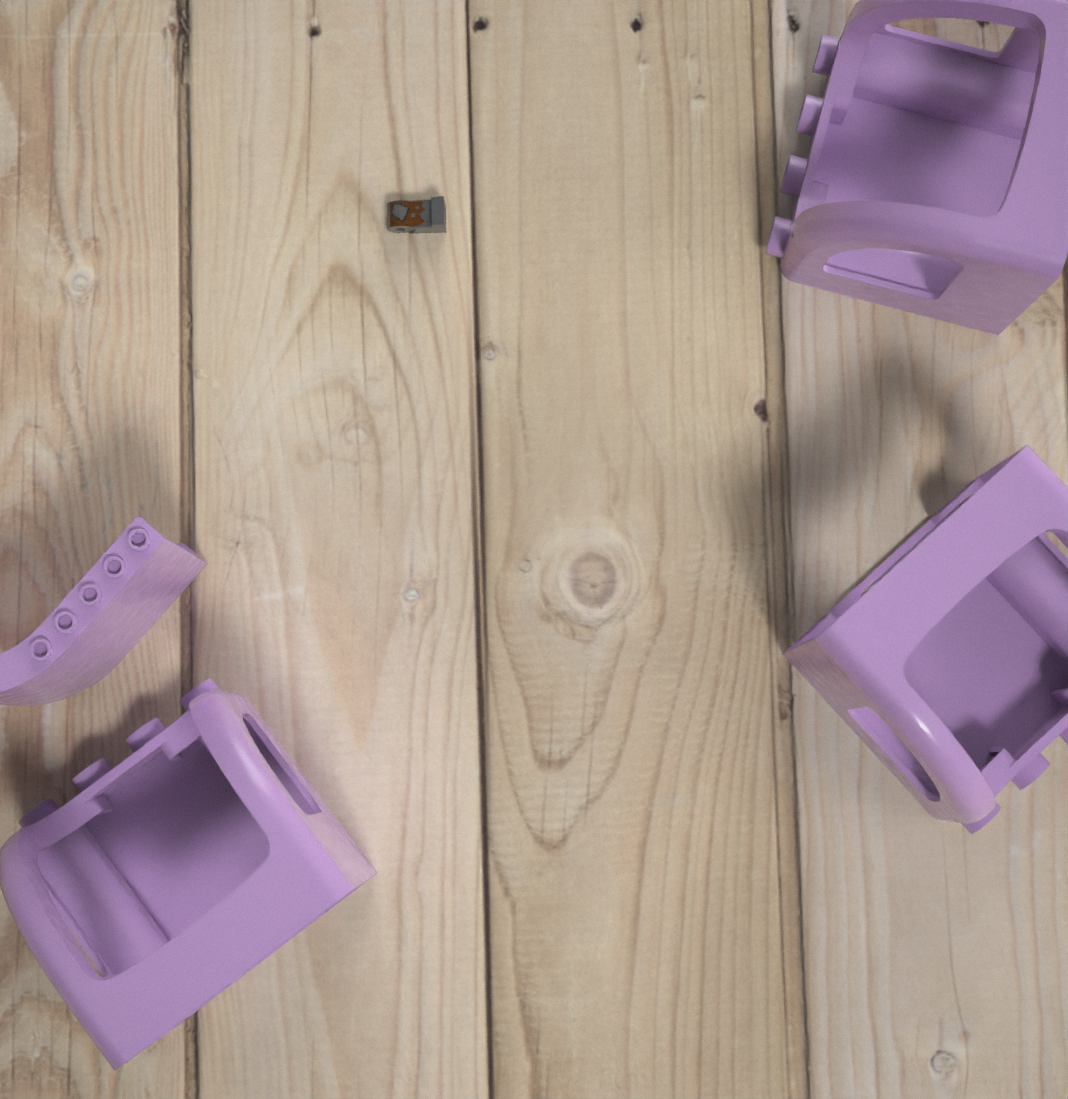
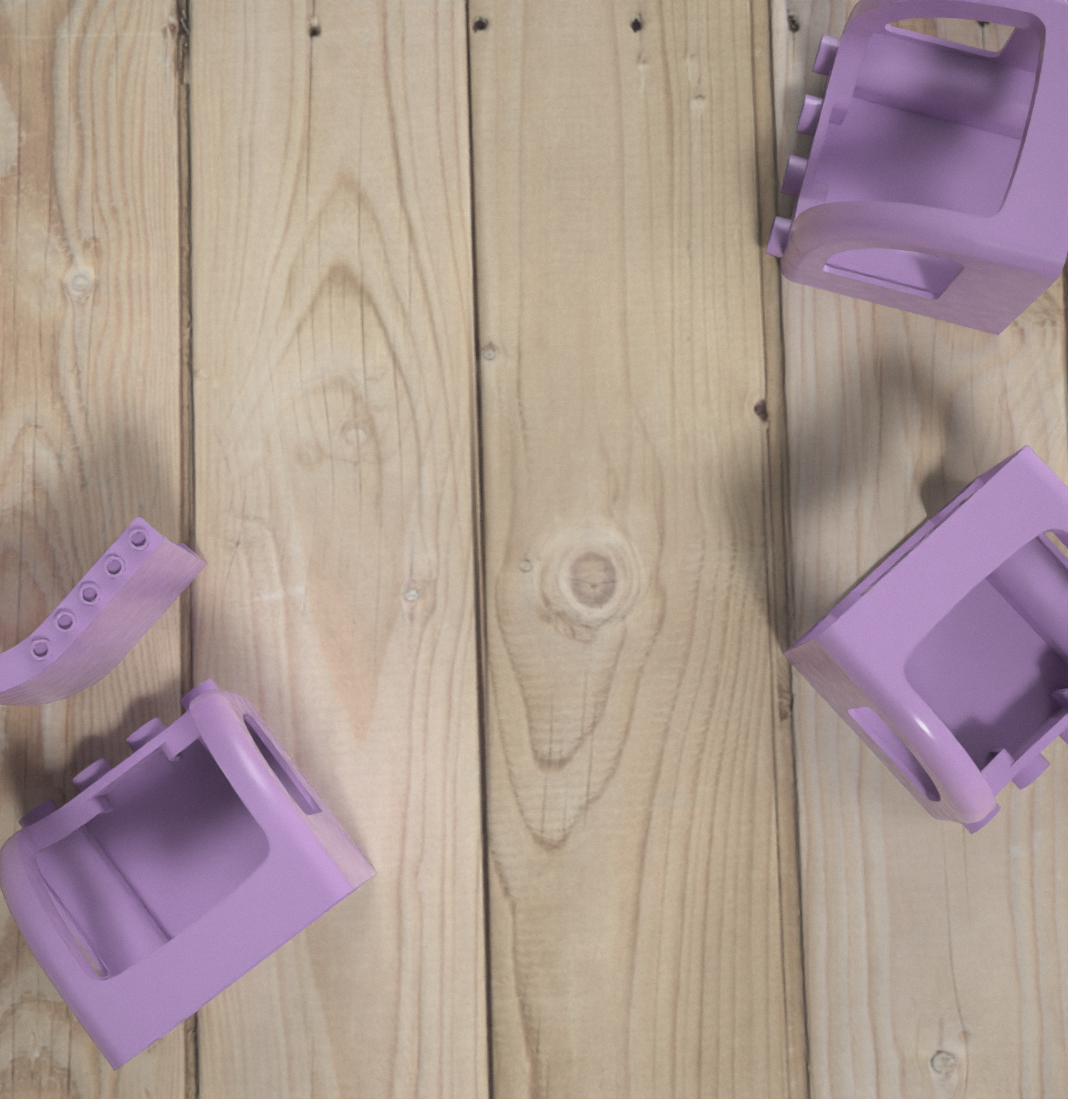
(417, 216): dark grey leg -> none

